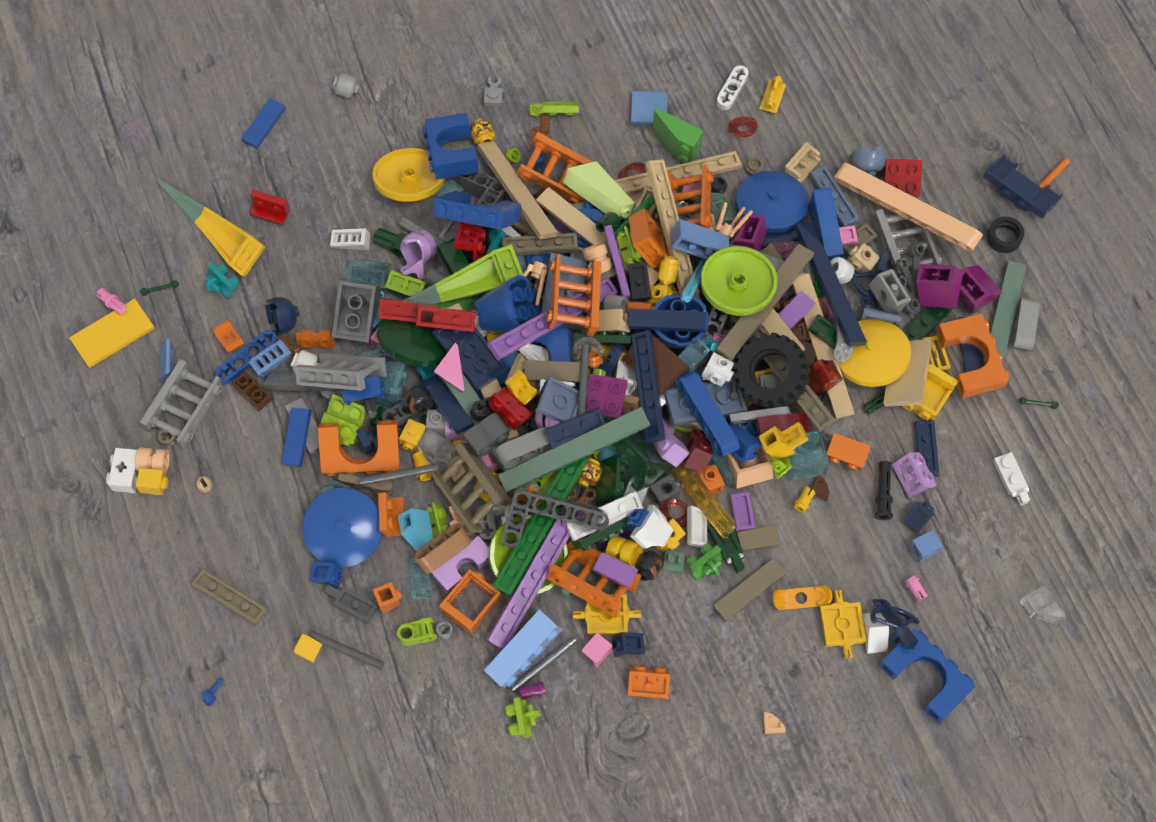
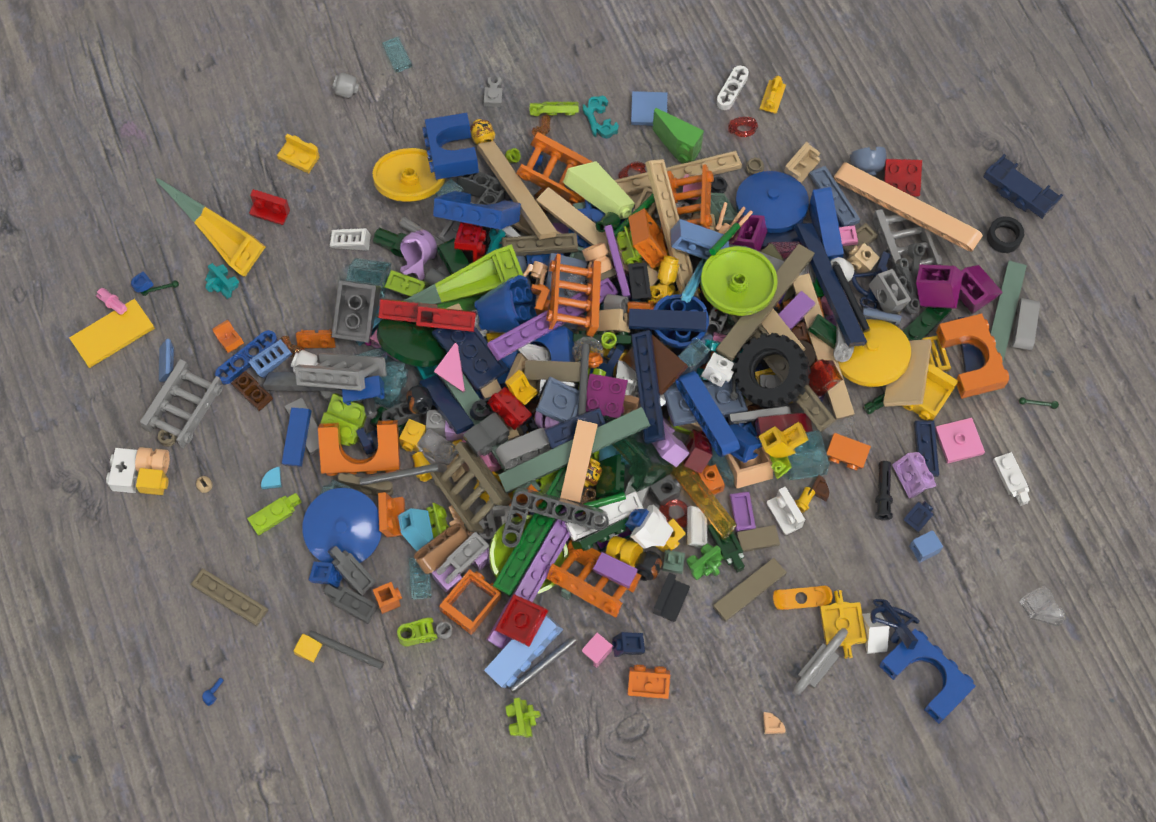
(141, 282): none -> blue tile
(263, 123): blue tile -> none
(272, 479): none -> medium azure tile
(274, 513): none -> lime hinge
(282, 314): dark blue cylinder -> none
(299, 153): none -> yellow bracket
(351, 570): none -> dark grey hinge
(397, 54): none -> clear light blue tile
(464, 556): none -> light grey hinge
(521, 620): none -> red tile
(532, 690): magenta pin -> none
(543, 302): none -> orange bracket
(579, 461): none -> light nougat tile
(604, 623): yellow plate -> none
(605, 130): none -> teal helmet
(605, 501): none -> green bar
(606, 337): none -> lime hinge
(671, 598): none -> black panel
(724, 239): none -> green bar
(786, 511): none -> white bracket
(820, 663): none -> light grey bar
(851, 298): none -> black bar
(916, 588): bright pink pin -> none
(959, 440): none -> bright pink plate
(1054, 173): orange bar -> none

